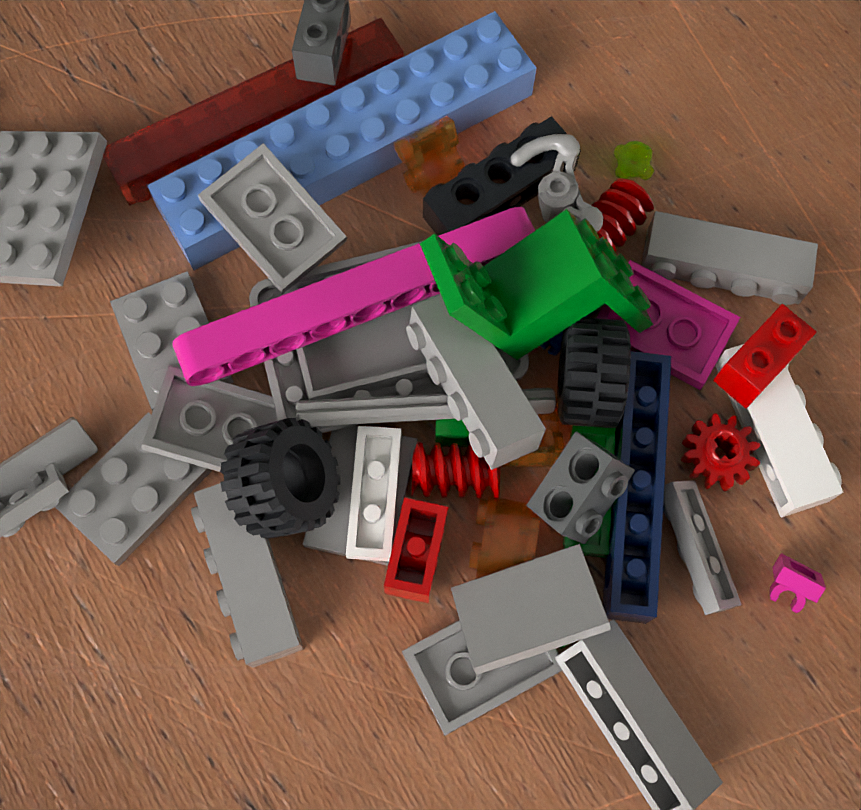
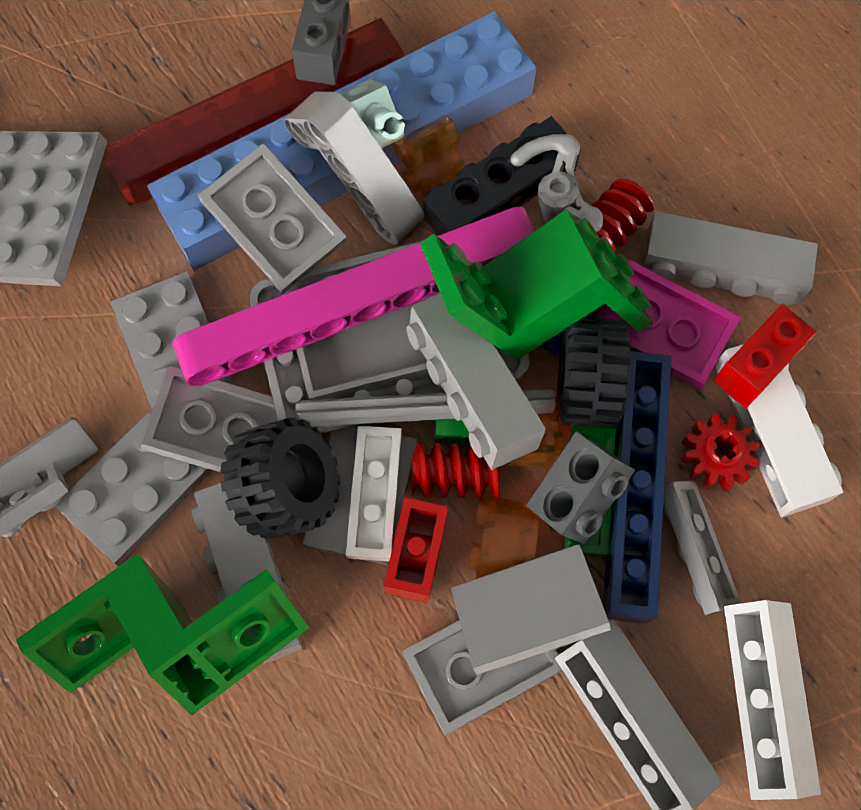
(142, 613): none -> green bracket
(335, 128): none -> light grey beam
(377, 111): none -> light aqua bracket
(633, 151): clear neon green plate -> none
(771, 701): none -> white brick
(796, 578): dark pink tile -> none

